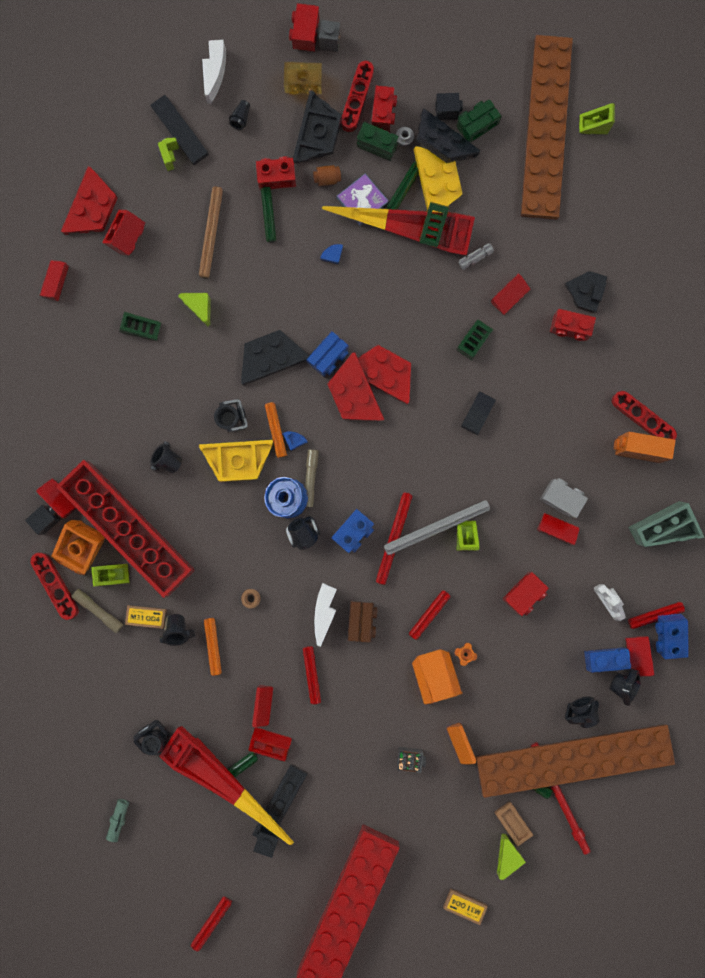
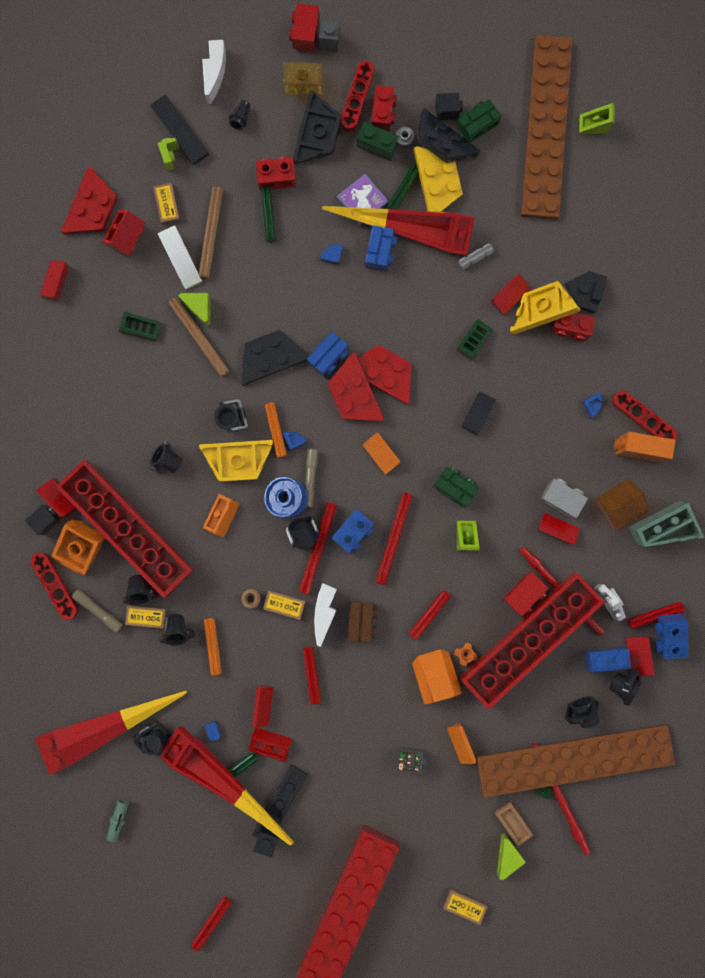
(73, 742): none -> red plate
(110, 575): lime slope -> none
(138, 592): none -> black piece
(166, 203): none -> tile
(180, 257): none -> white slope
(199, 337): none -> medium nougat axle
(213, 731): none -> blue piece
(221, 515): none -> orange slope
(284, 604): none -> tile
(318, 548): none -> red axle
(327, 175): dark orange brick -> none
(379, 248): none -> blue brick
(381, 453): none -> orange slope
(428, 240): dark green slope -> none
(436, 527): light grey axle -> none
(456, 487): none -> dark green brick
(531, 640): none -> red brick
(535, 563): none -> red bar
(543, 306): none -> yellow wing
(593, 404): none -> blue tile
(623, 504): none -> clear orange slope

